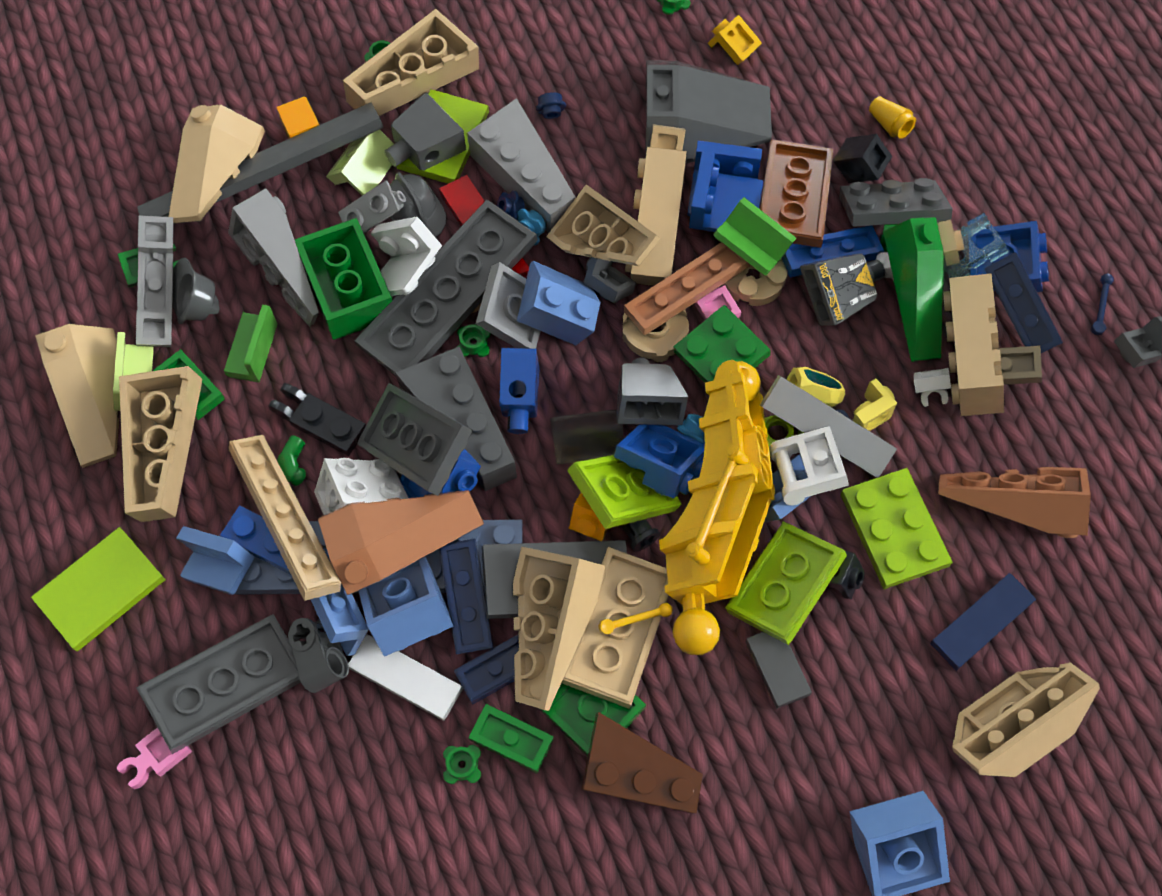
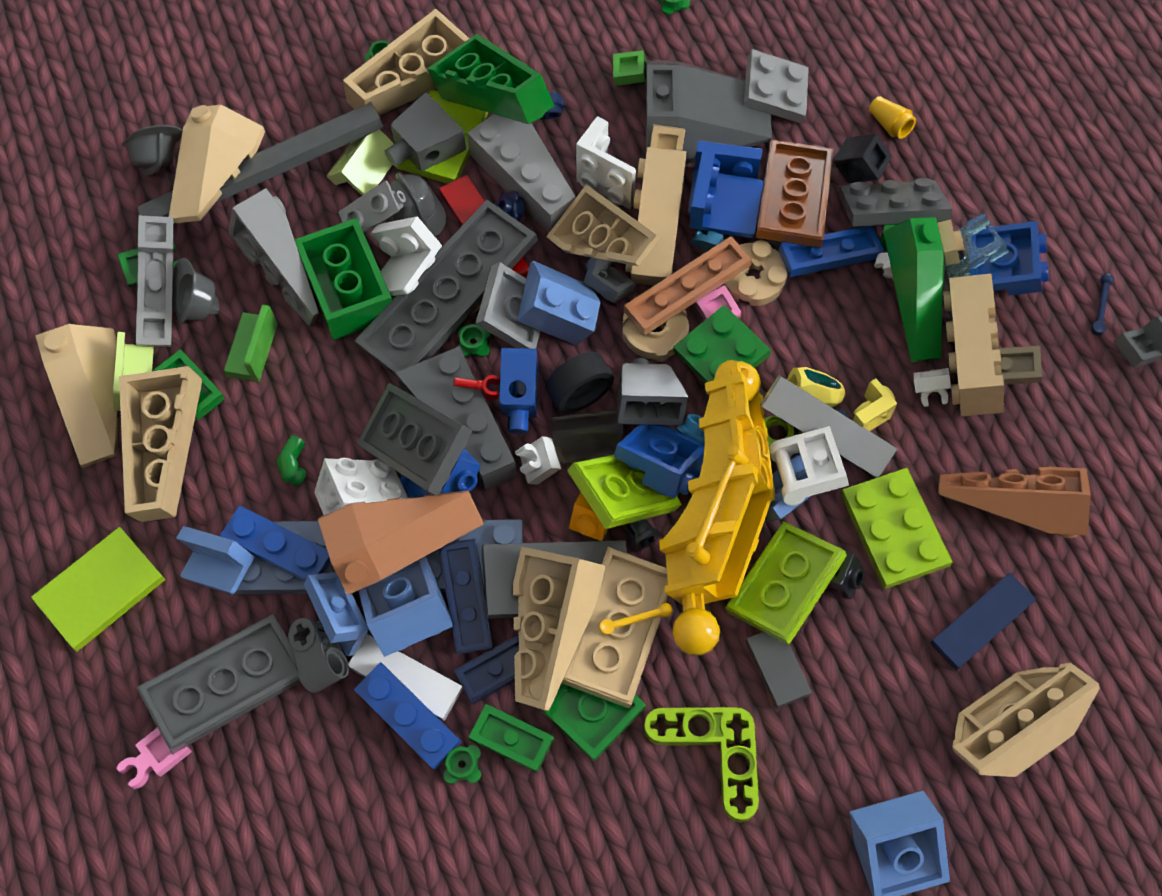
(153, 147): none -> dark grey piece
(284, 518): tan tile -> none
(297, 117): light orange panel -> none
(320, 420): black hinge -> none
(408, 715): none -> blue plate
(480, 385): none -> red hand
(491, 81): none -> green wedge
(532, 221): dark azure plate -> none
(538, 460): none -> white tile
(579, 382): none -> black tyre
(602, 171): none -> white bracket
(629, 68): none -> bright green plate
(638, 771): reddish brown wing -> none
(707, 241): none -> dark azure tile
(717, 735): none -> lime beam
(735, 39): yellow bracket -> none
(754, 236): bright green panel -> none
(776, 86): none -> light grey plate
(841, 286): dark grey torso -> none
(1023, 303): dark blue tile -> none

